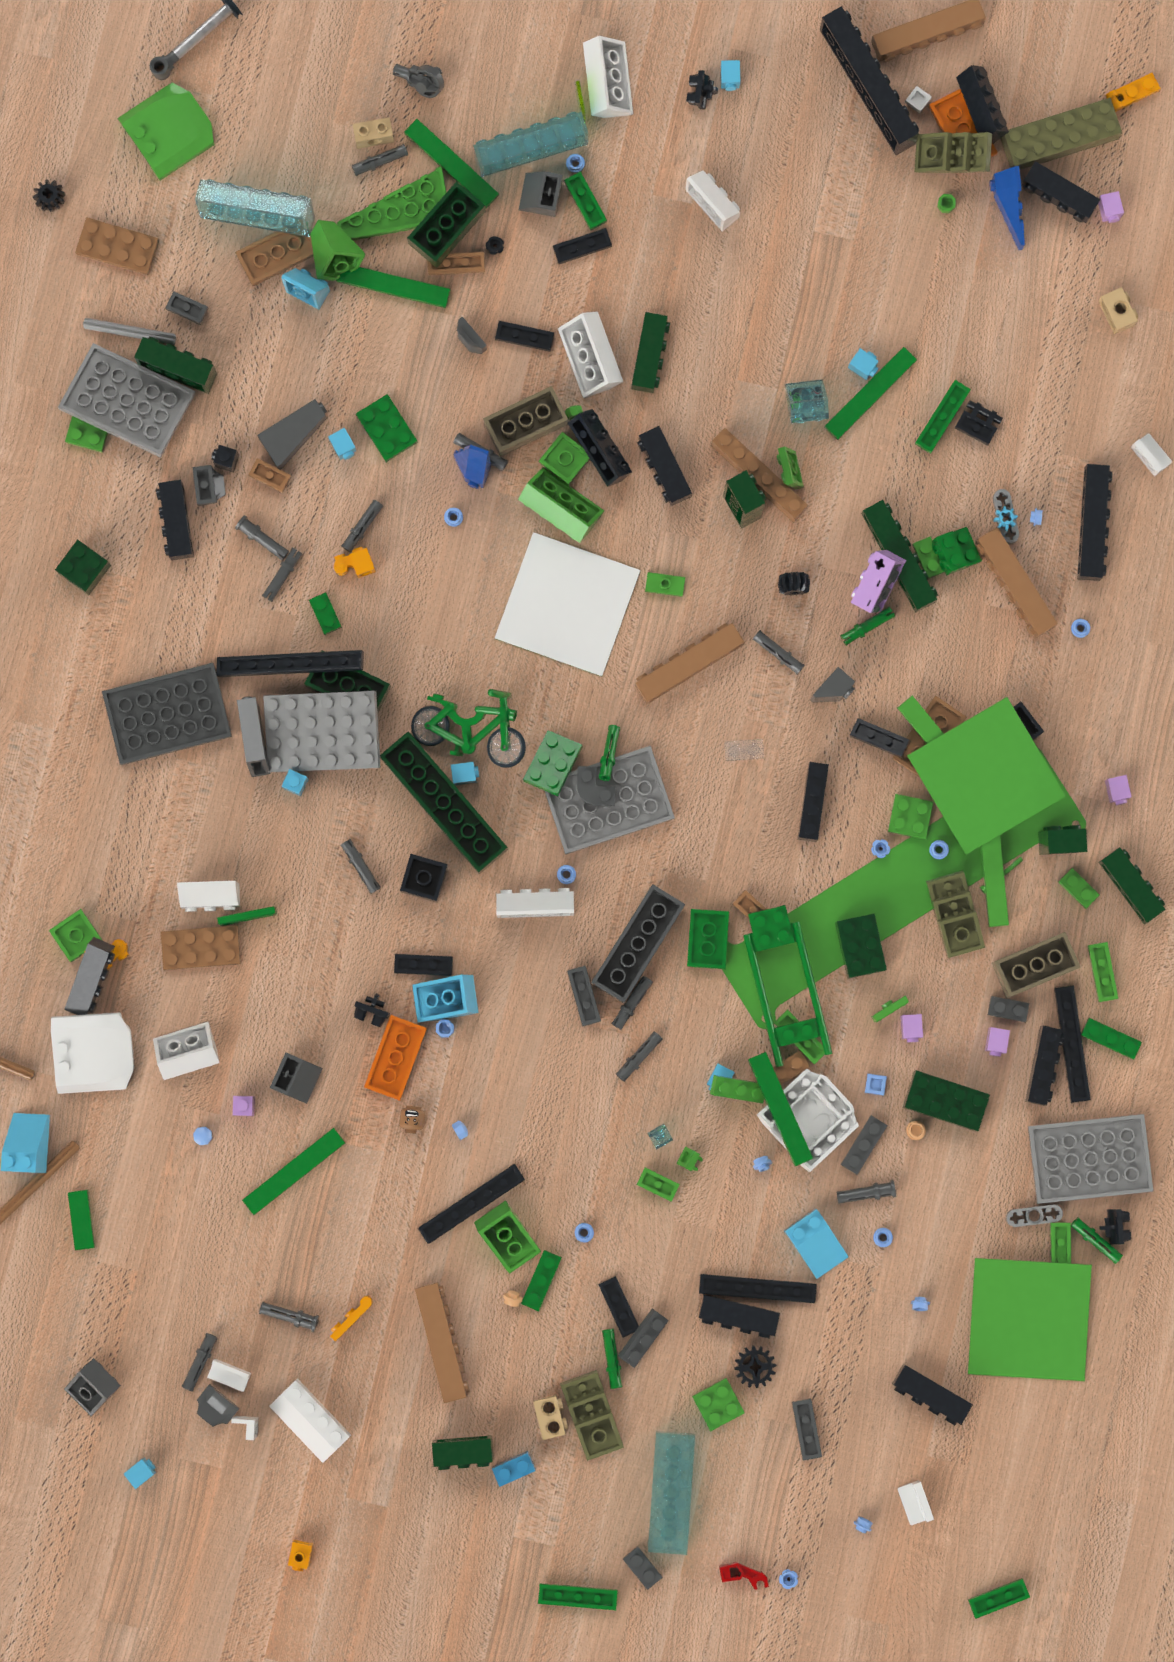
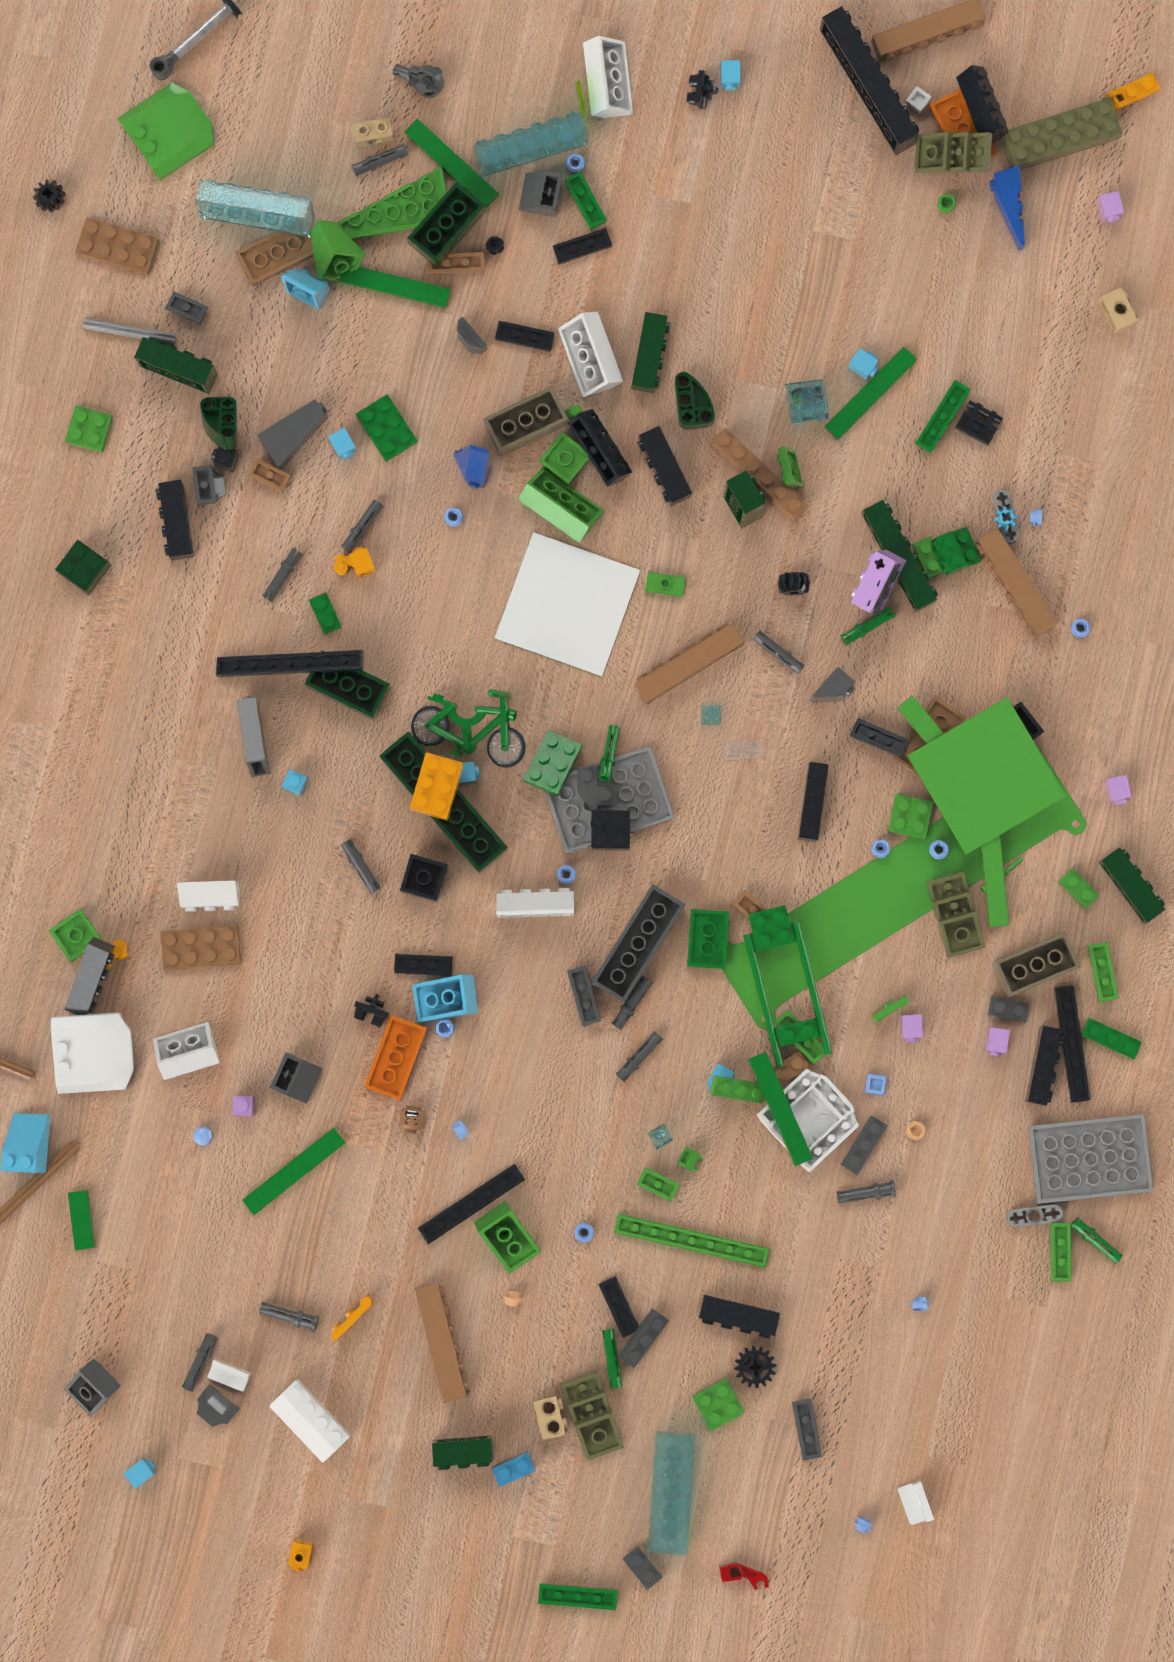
(126, 400): light grey plate -> none
(166, 714): dark grey plate -> none
(220, 420): none -> dark green beam
(247, 916): green tile -> none
(251, 1428): white panel -> none
(254, 533): dark grey pin -> none
(322, 731): light grey plate -> none
(436, 786): none -> light orange brick
(495, 460): dark grey pin -> none
(541, 1280): green plate -> none
(610, 830): none -> black brick
(691, 1240): none -> bright green tile
(699, 403): none -> dark green beam
(711, 715): none -> clear light blue plate
(712, 199): white slope -> none
(757, 1288): black tile -> none
(762, 1163): light blue plate -> none
(793, 1579): light blue plate -> none
(816, 1243): medium azure slope -> none
(860, 946): dark green brick -> none
(889, 1237): light blue plate -> none
(931, 1394): black brick -> none
(946, 1101): dark green brick -> none
(998, 1598): green plate -> none
(1029, 1319): bright green piece -> none
(1058, 841): dark green brick -> none
(1060, 192): black brick -> none
(1093, 522): black brick -> none
(1114, 1226): black hips -> none
(1151, 454): white panel -> none

